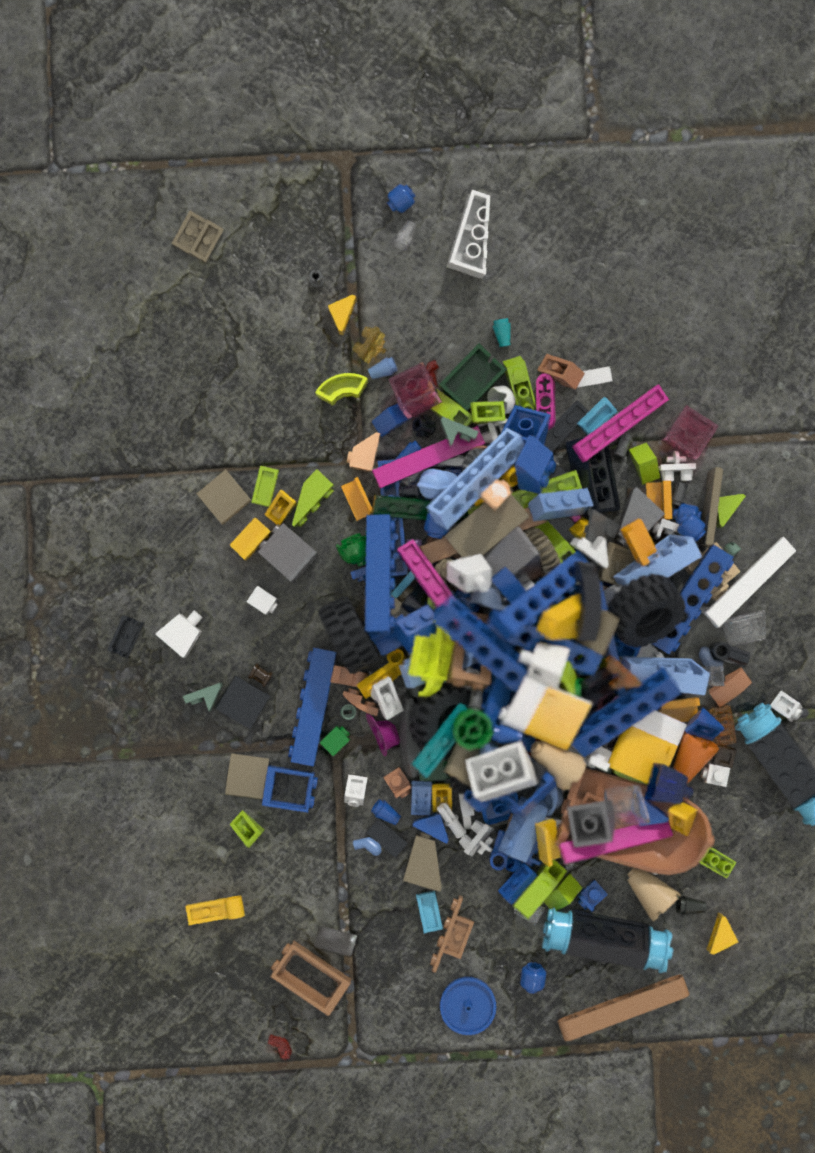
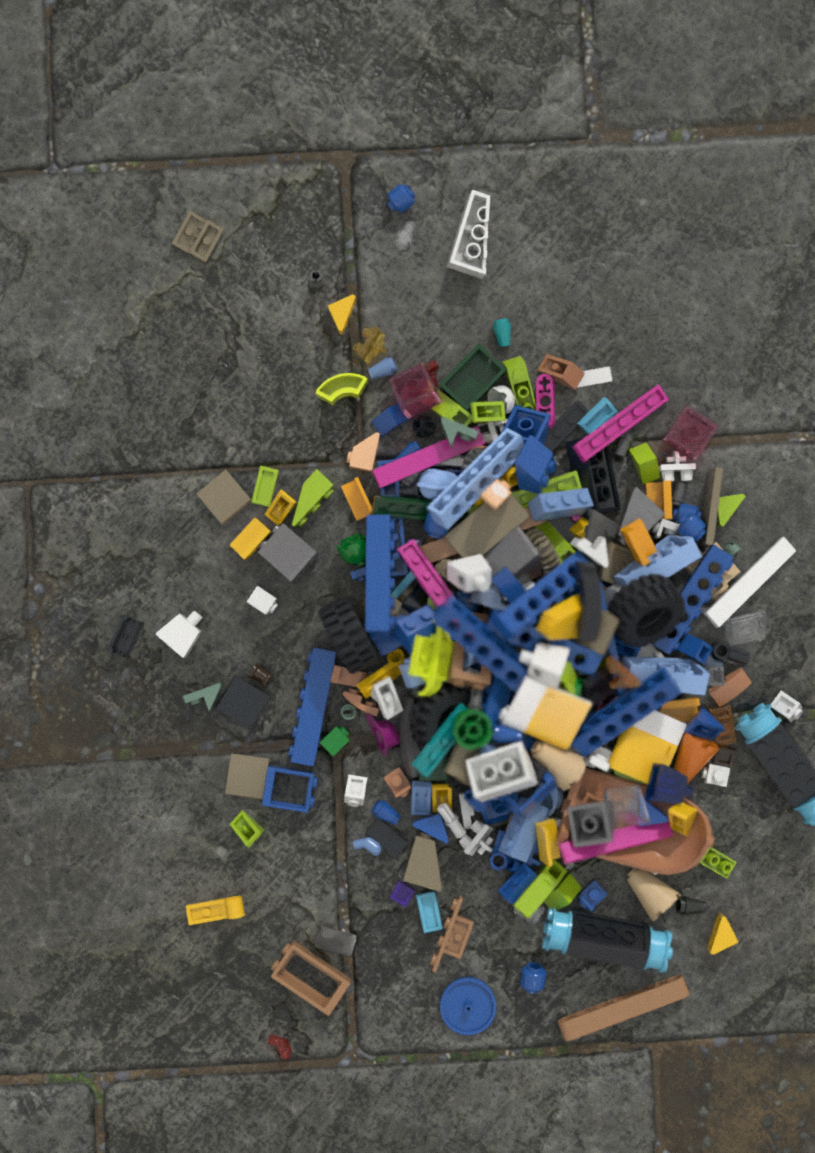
(402, 893): none -> dark purple tile
(695, 648): none -> blue brick

